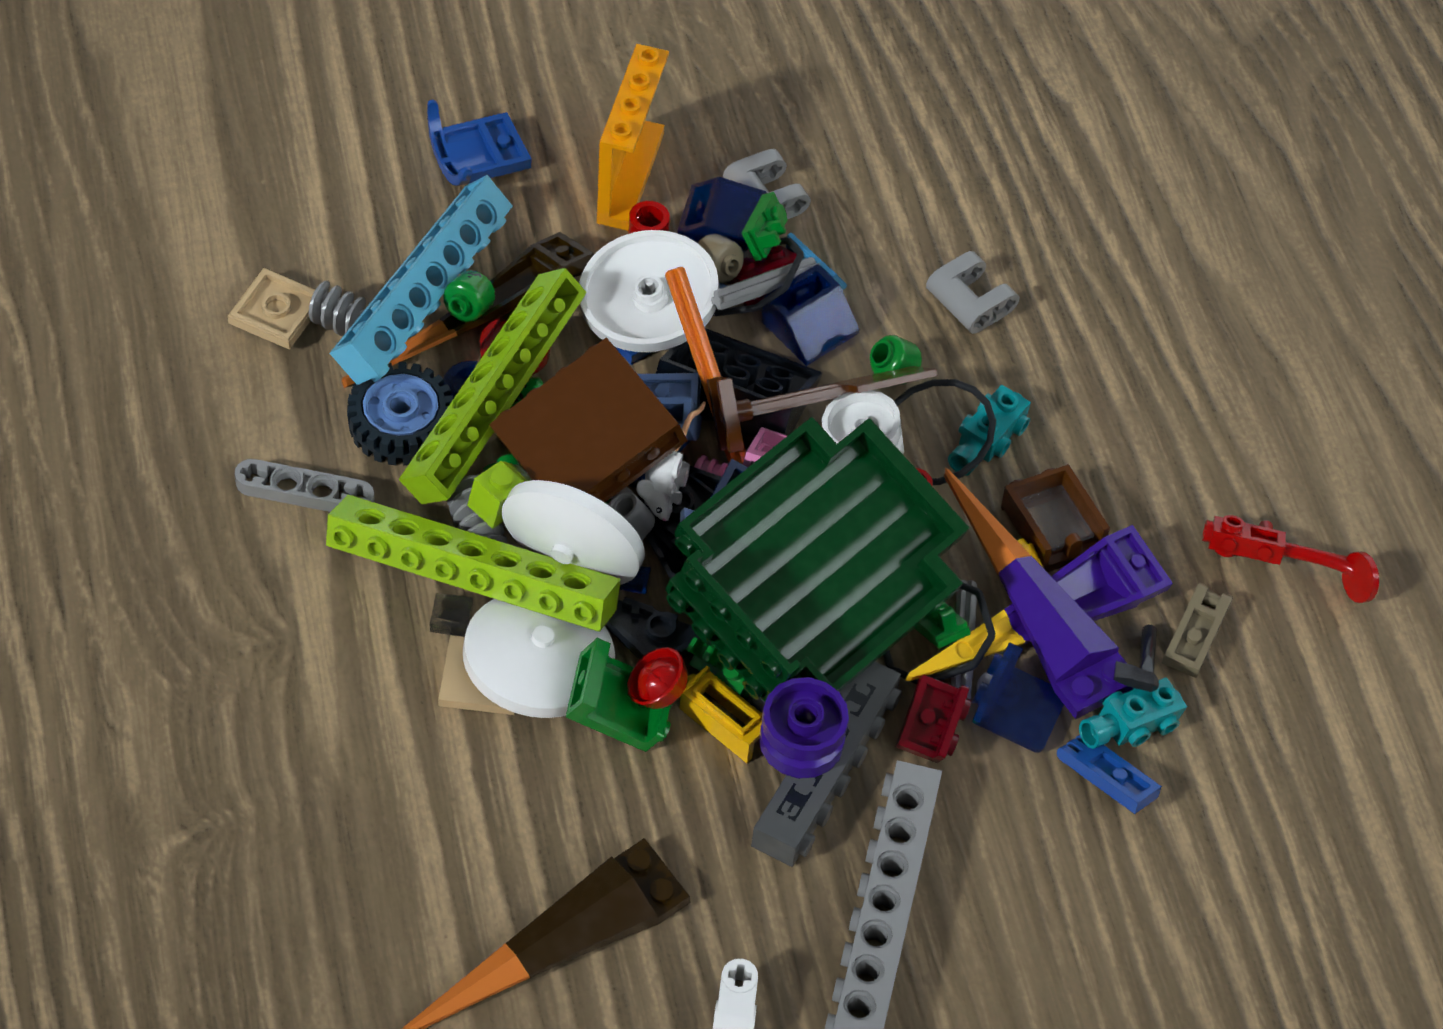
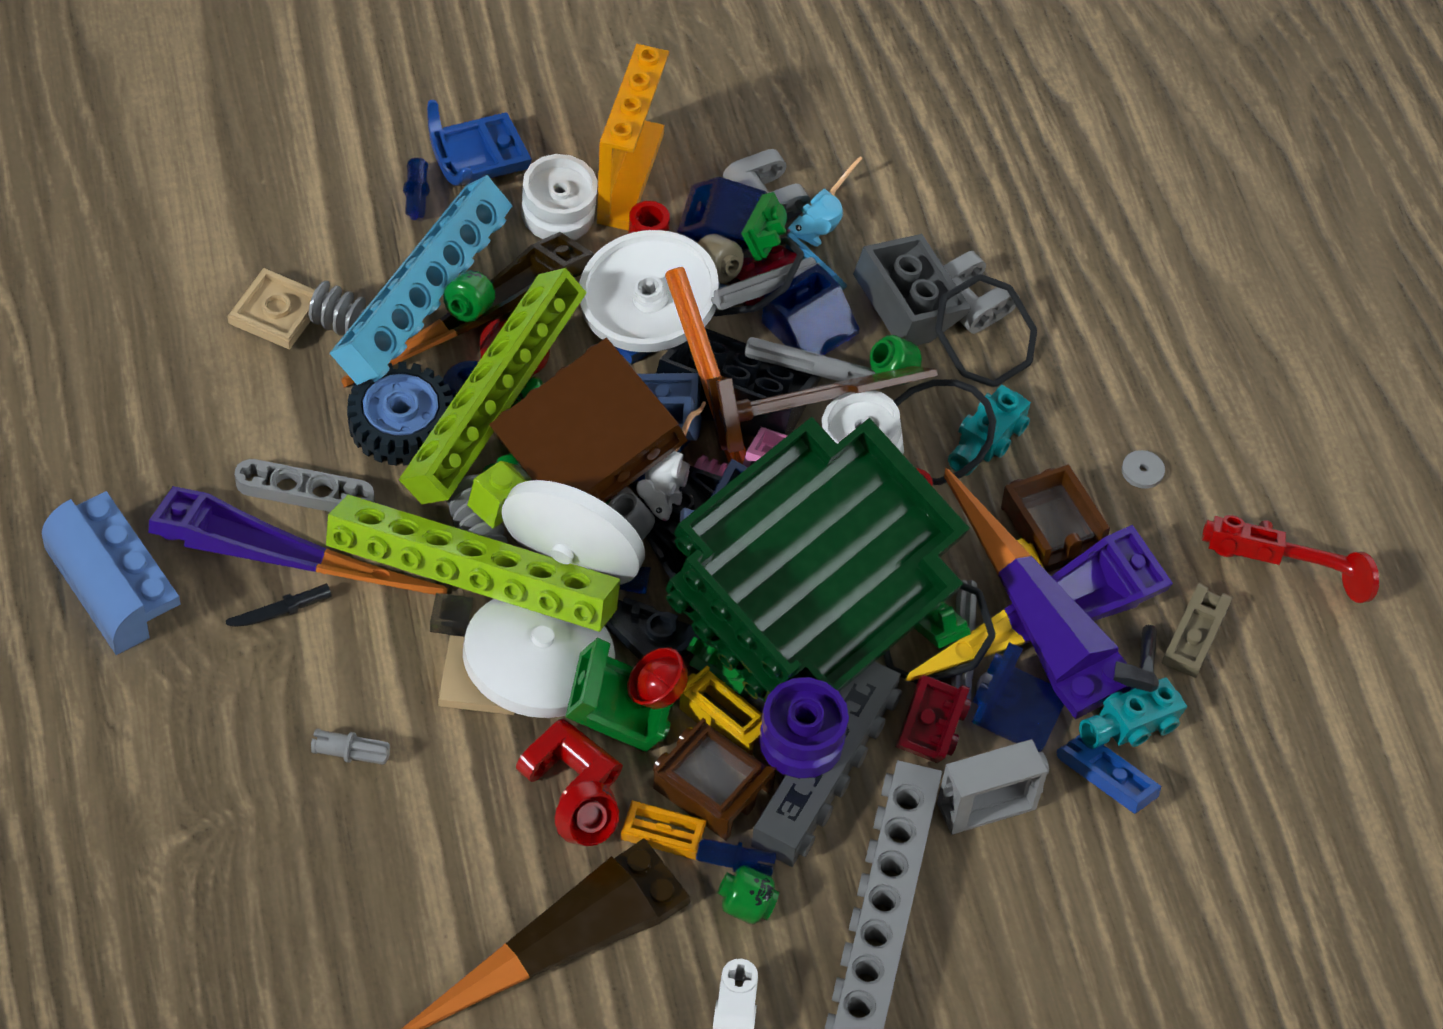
(108, 569): none -> medium blue brick
(223, 529): none -> dark purple plate
(289, 604): none -> black piece
(350, 747): none -> light grey axle
(416, 188): none -> clear blue axle
(559, 196): none -> white wheel
(575, 749): none -> red connector
(587, 814): none -> red hat
(660, 835): none -> light orange tile
(711, 777): none -> reddish brown window
(734, 856): none -> clear blue axle
(748, 895): none -> green head
(804, 361): none -> light grey axle
(822, 214): none -> medium azure animal
(906, 287): none -> dark grey slope
(939, 324): none -> black piece
(992, 786): none -> light grey window
(1147, 460): none -> light grey wheel

